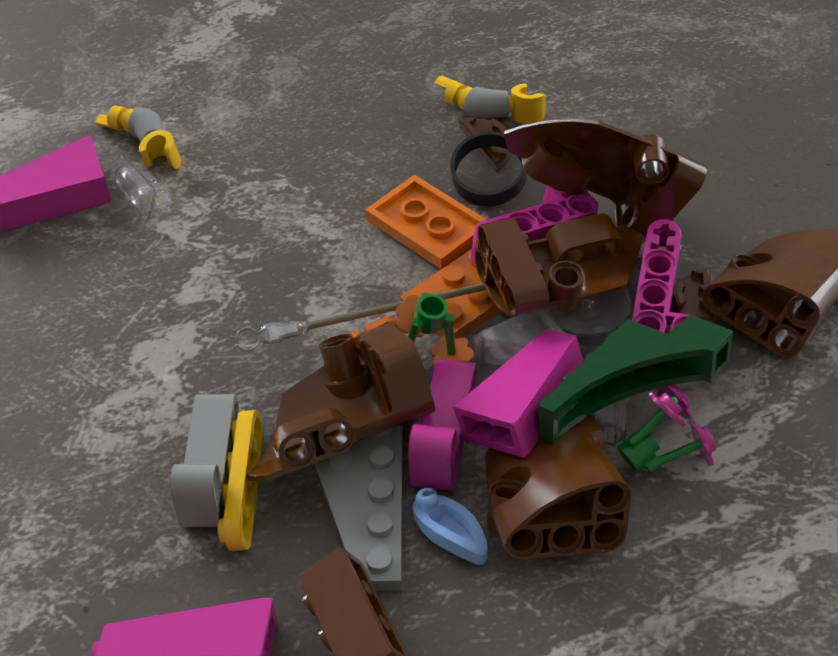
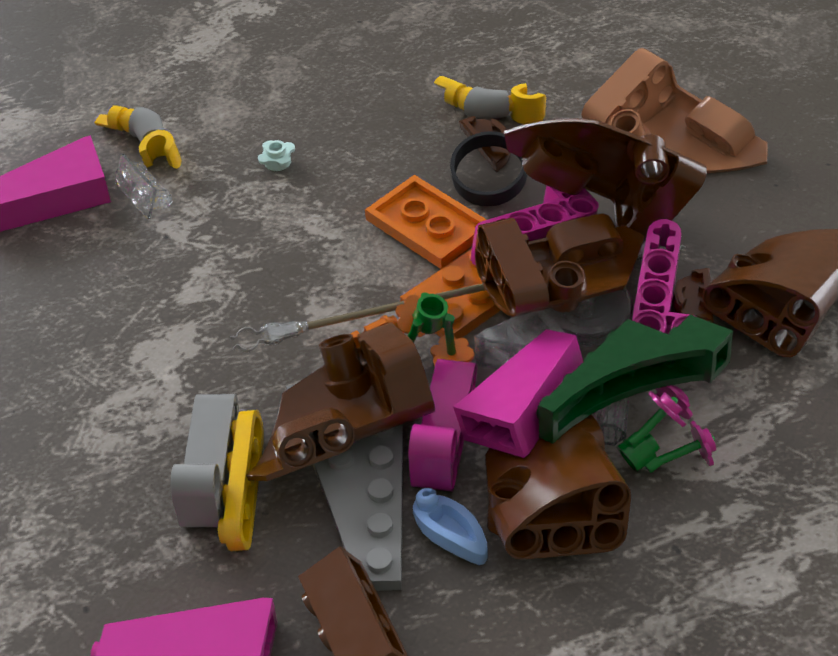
(276, 155): none -> light aqua plate
(647, 101): none -> nougat panel

